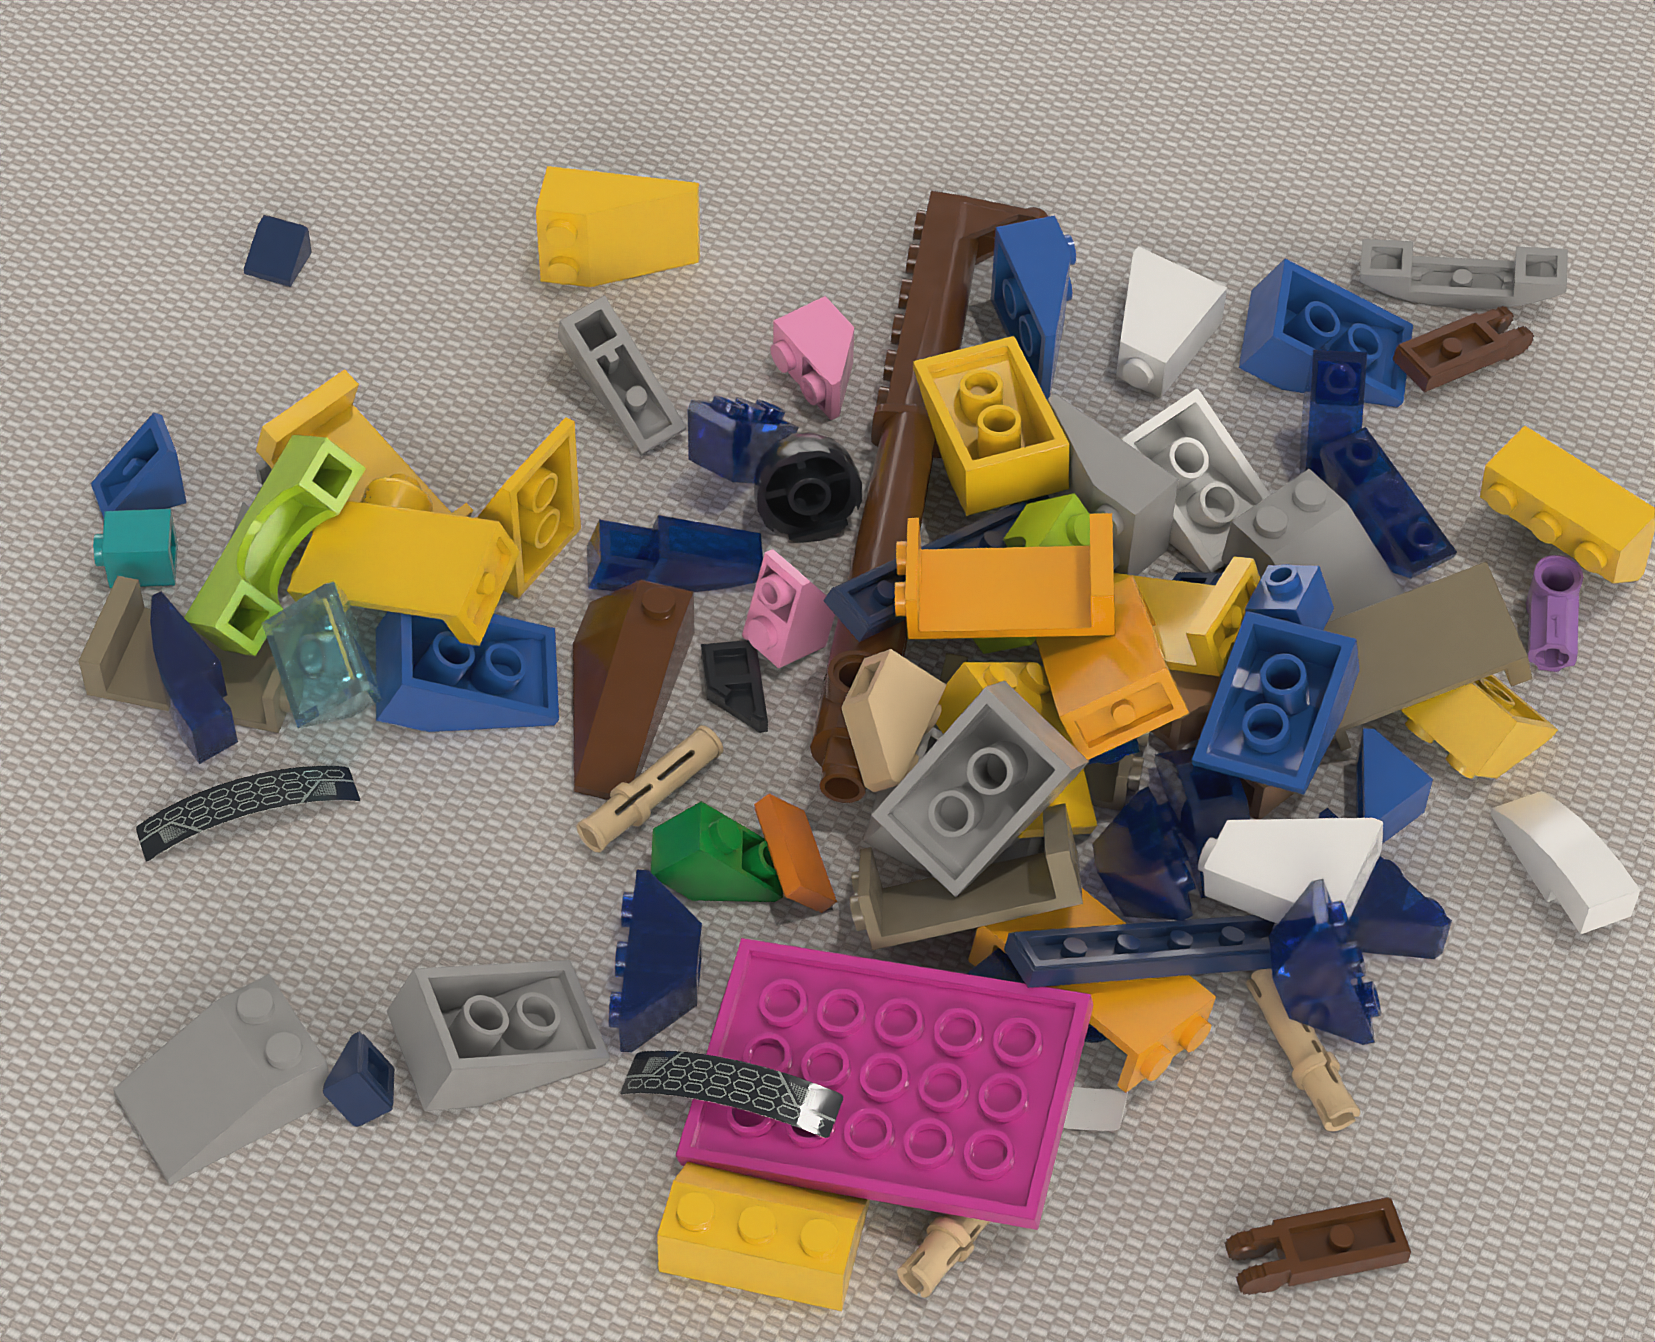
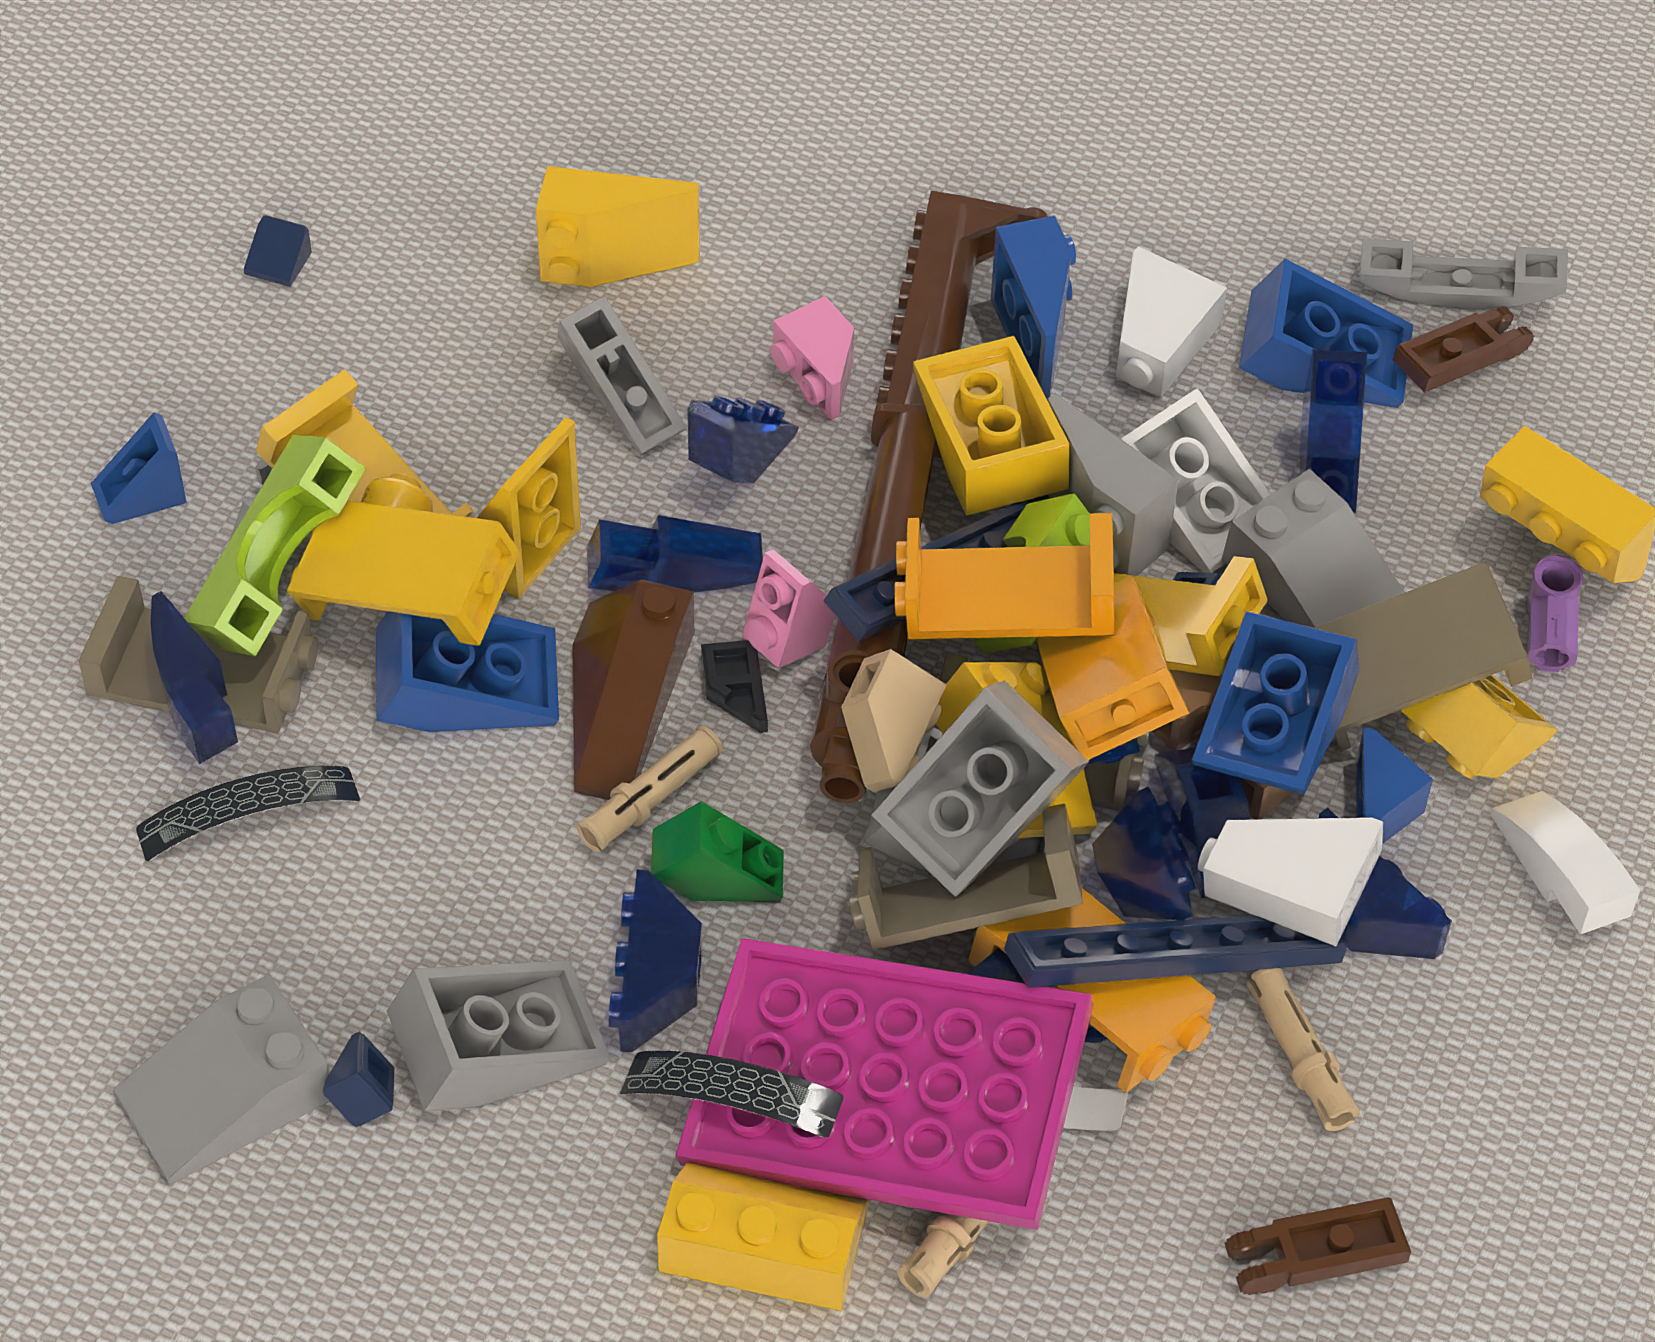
(138, 546): teal brick -> none
(322, 658): clear light blue slope -> none
(795, 853): orange tile -> none
(807, 487): black cylinder -> none
(1293, 595): blue brick -> none
(1321, 971): clear blue slope -> none
(1385, 505): clear blue slope -> none

